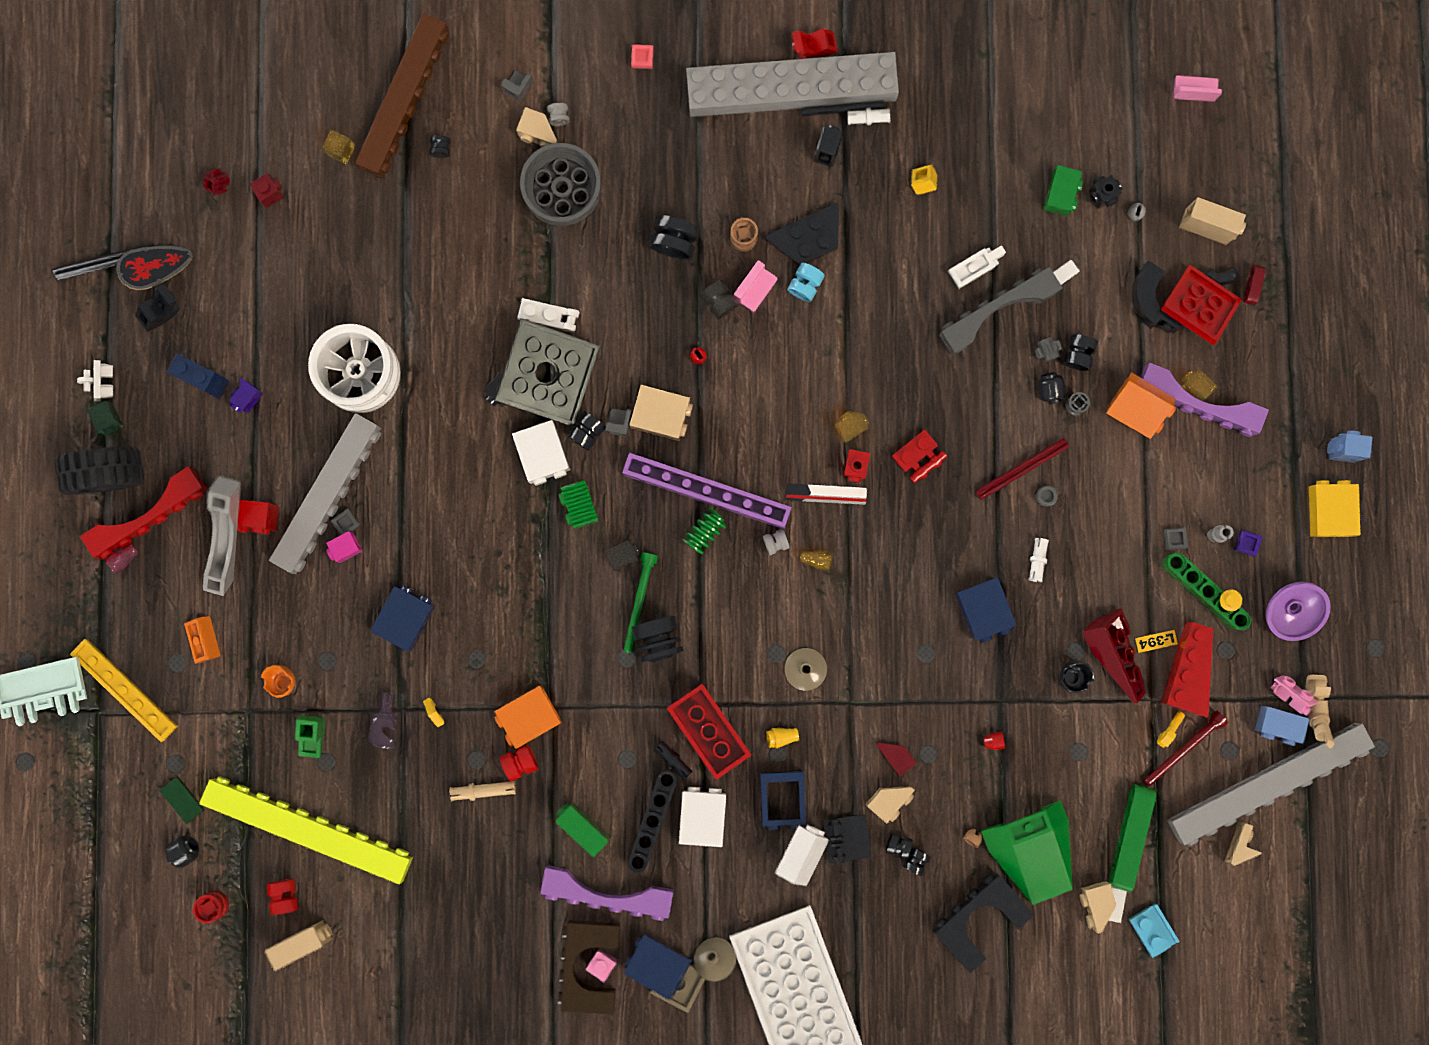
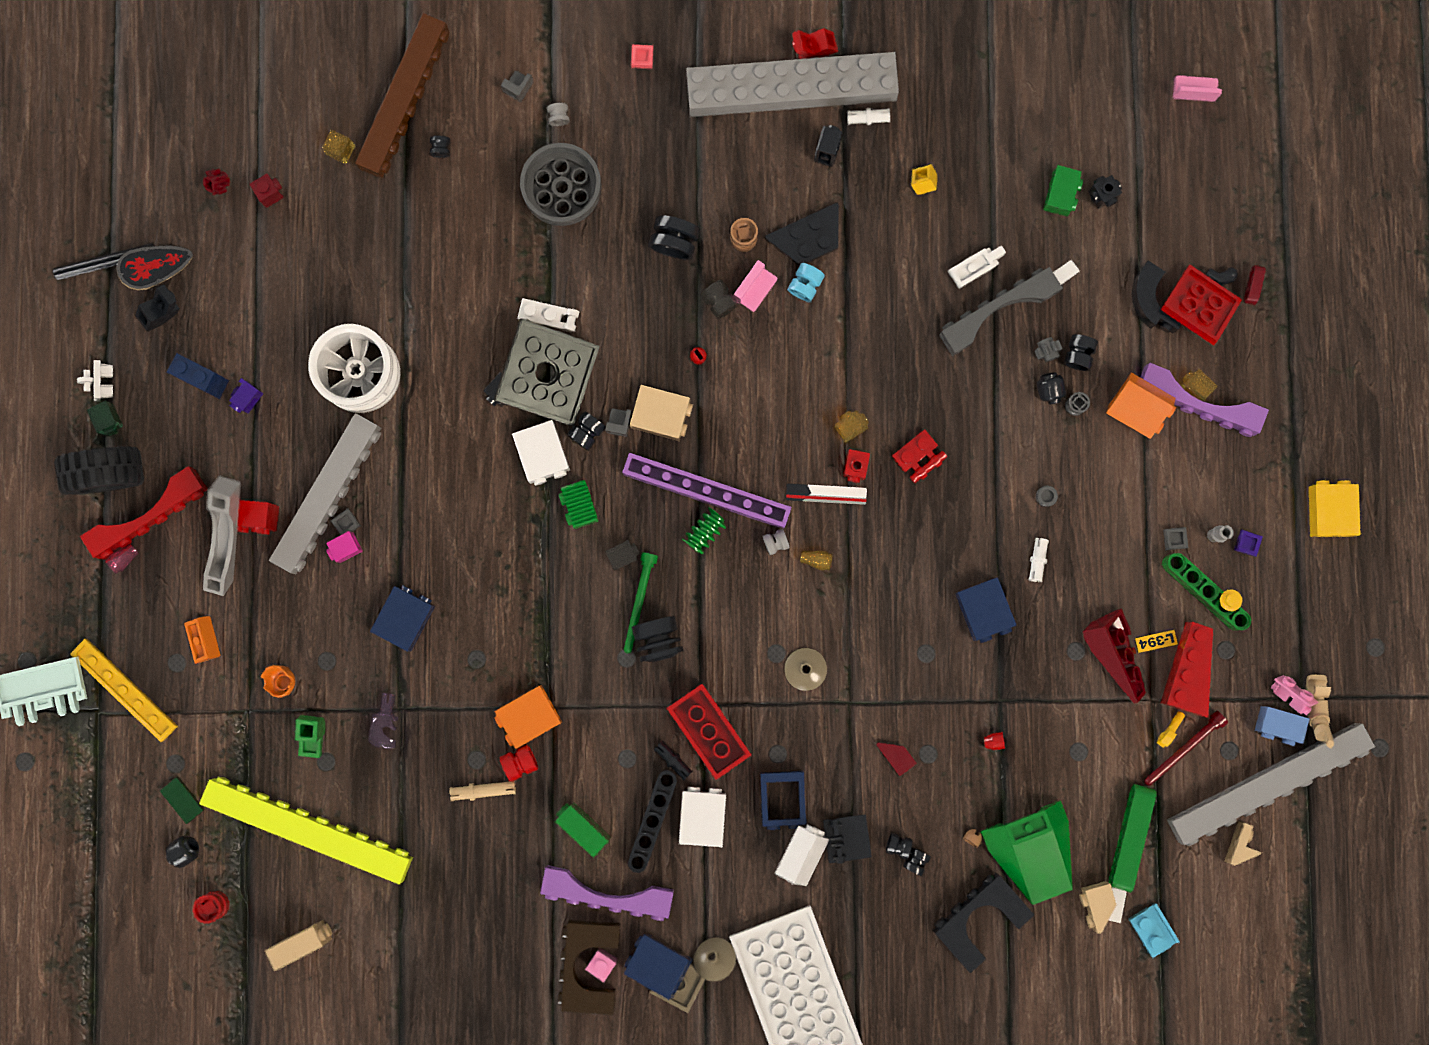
(281, 904): red wheel -> none
(432, 713): yellow tile -> none
(535, 128): tan slope -> none
(781, 736): yellow cone -> none
(843, 108): black bar -> none
(889, 800): tan slope -> none
(1022, 469): dark red axle -> none
(1076, 676): black hair -> none
(1132, 211): light grey hinge -> none
(1213, 221): tan brick -> none
(1301, 619): medium lavender dish -> none
(1350, 447): medium blue brick -> none

